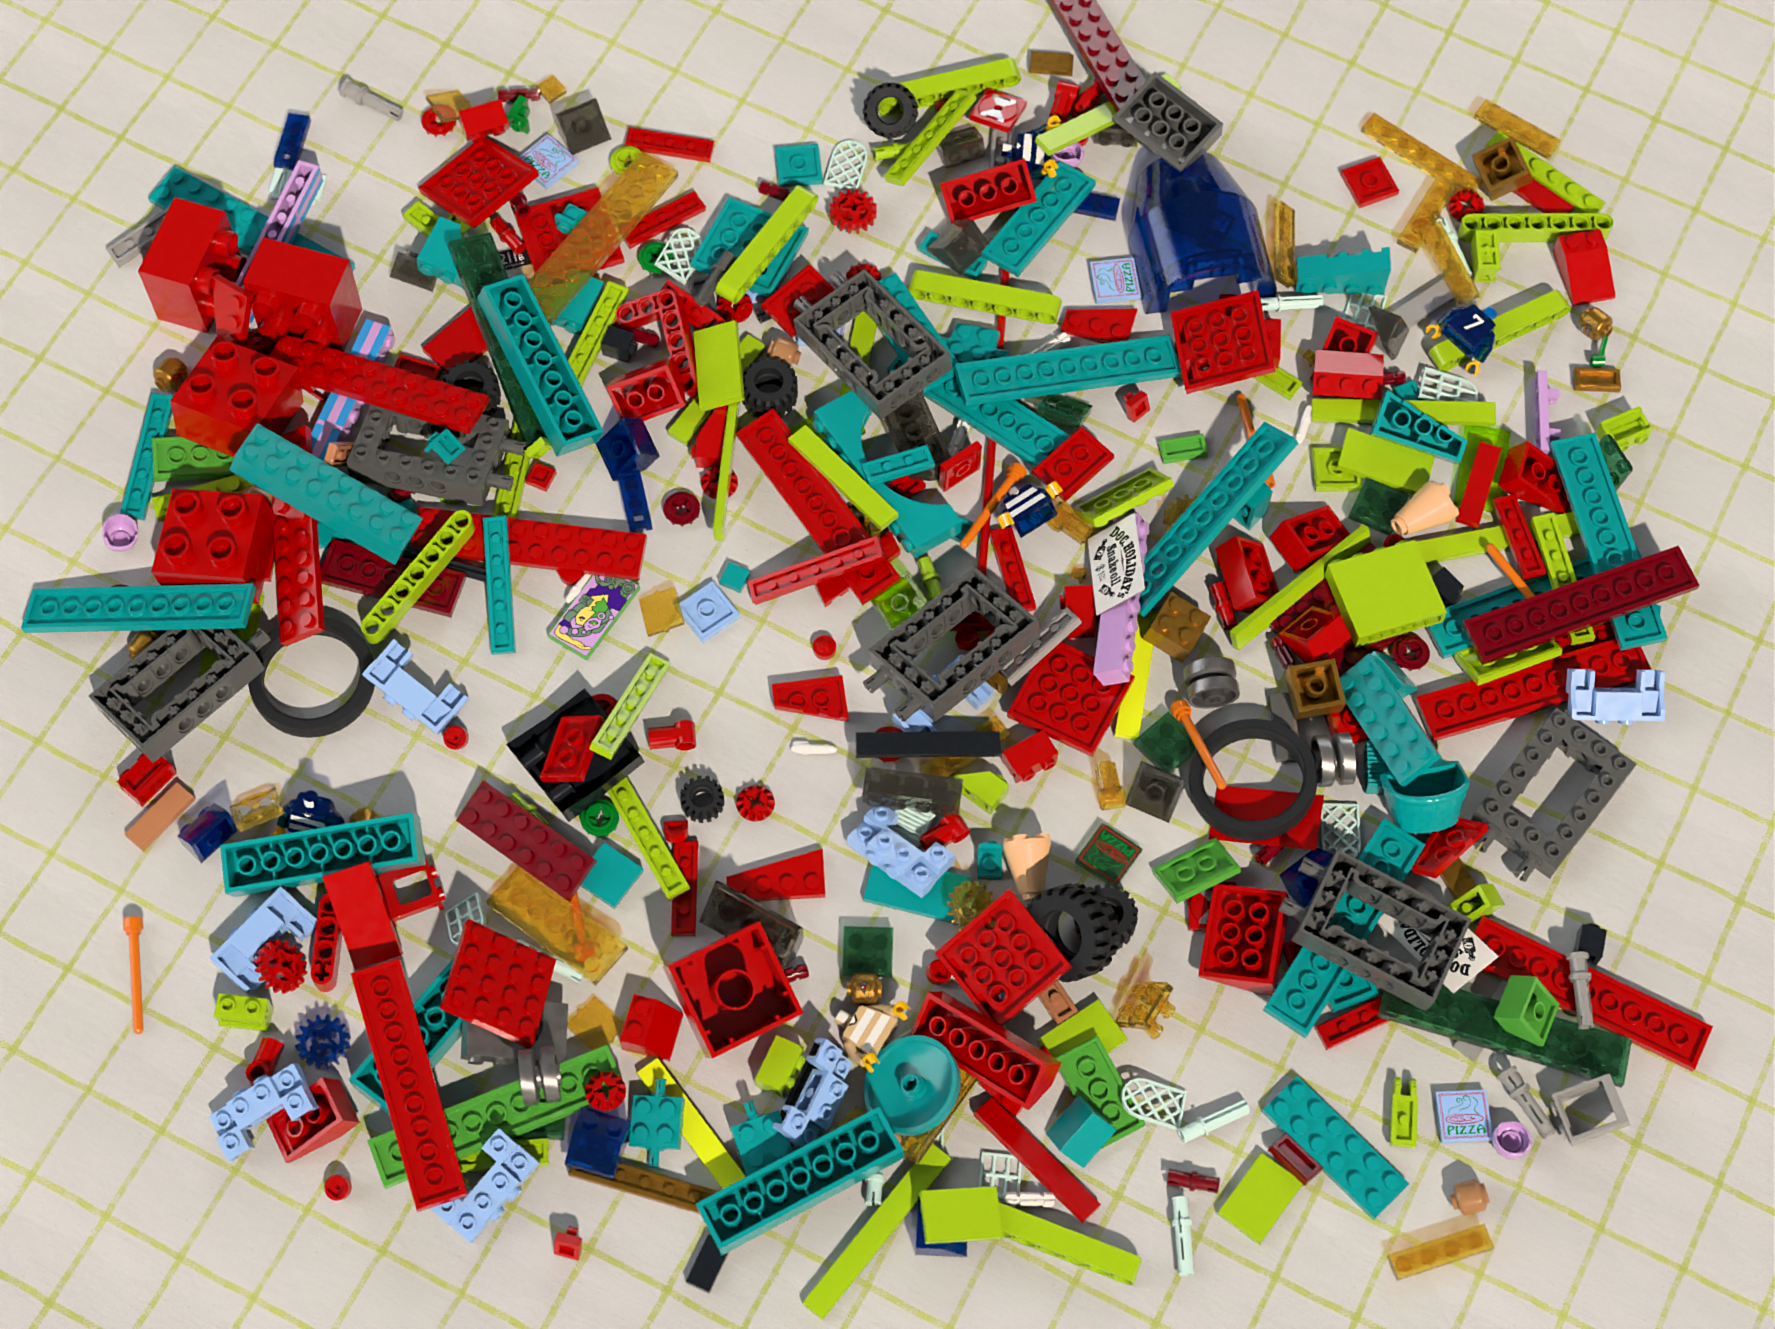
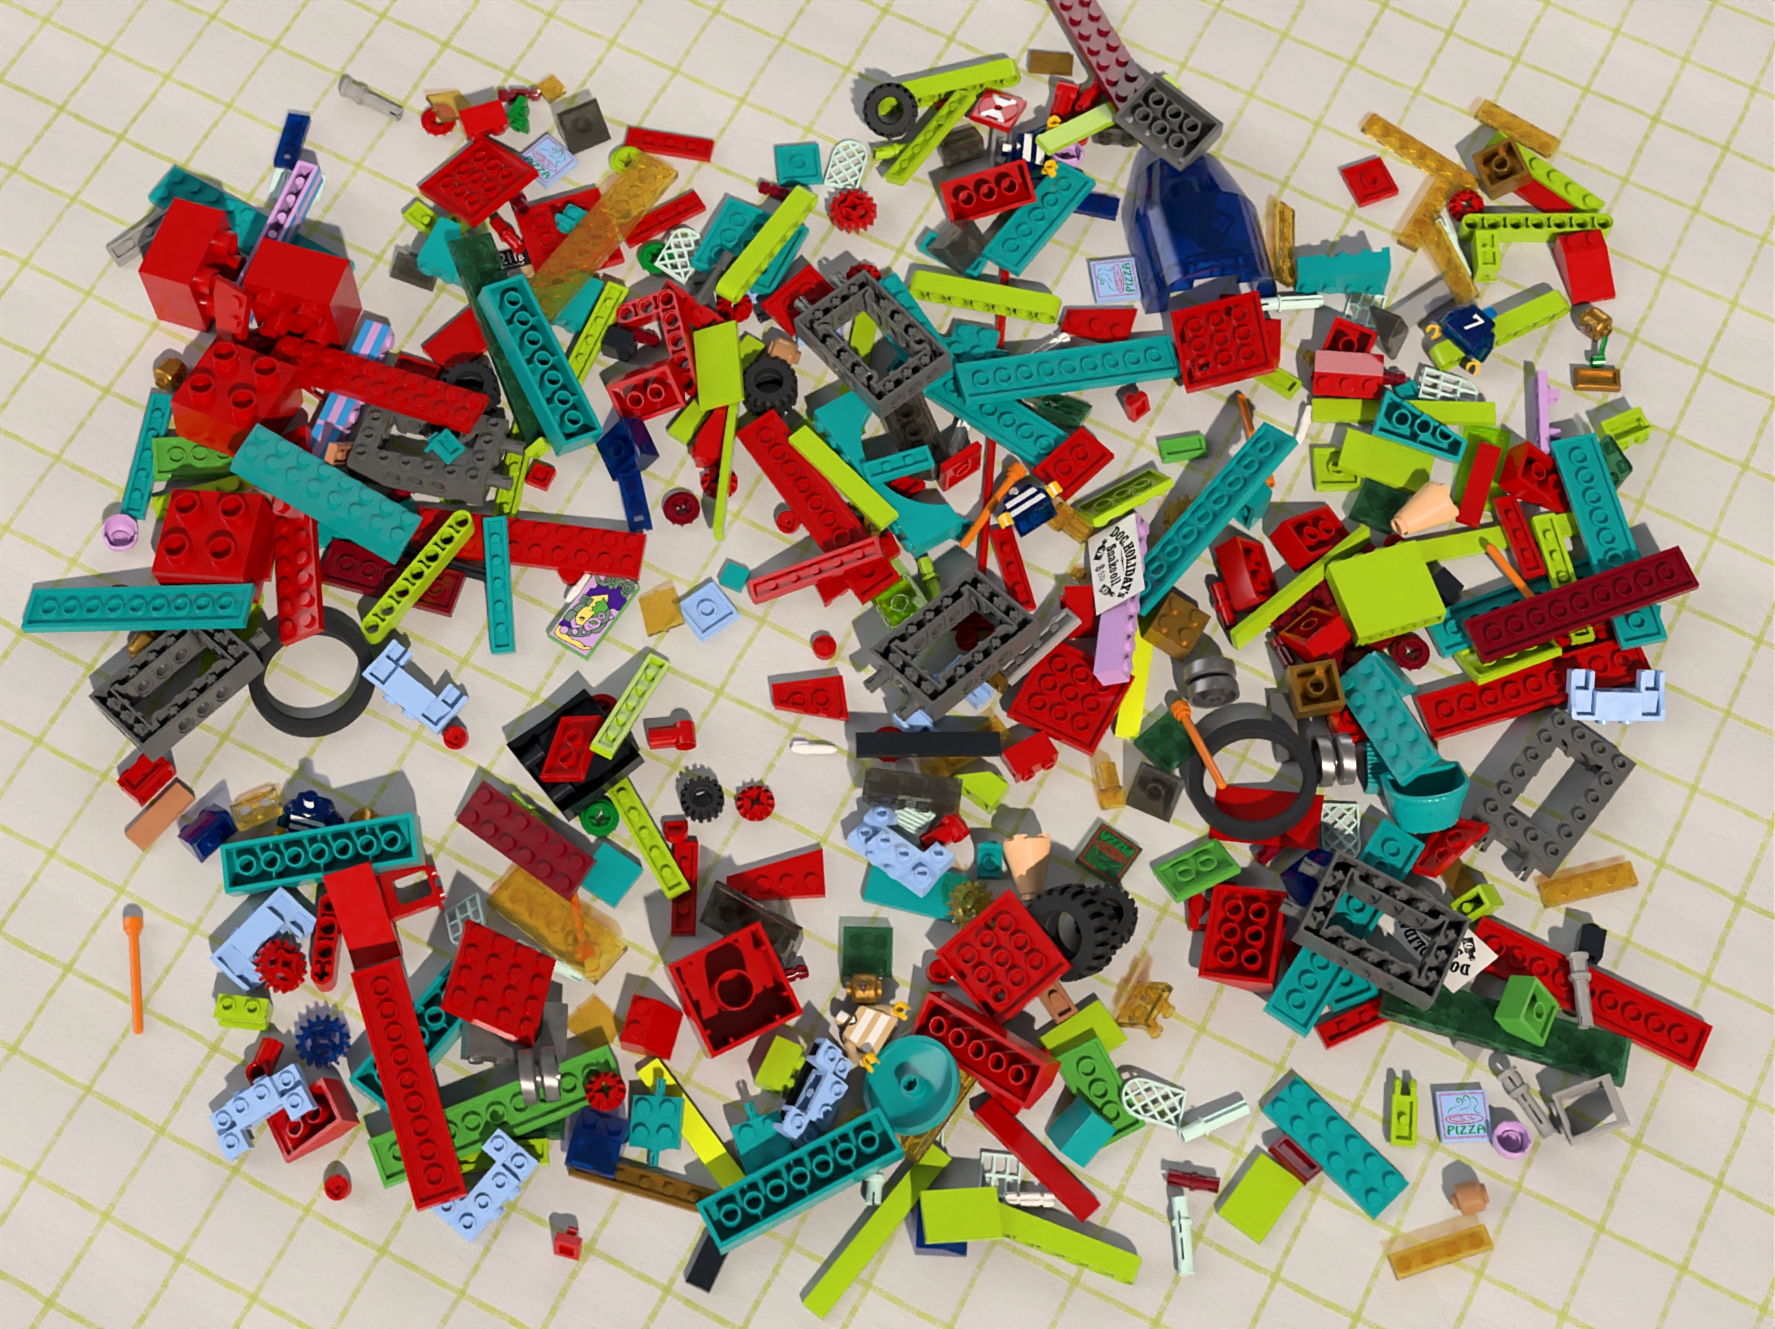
(788, 522): none -> red tile
(1587, 884): none -> clear yellow plate

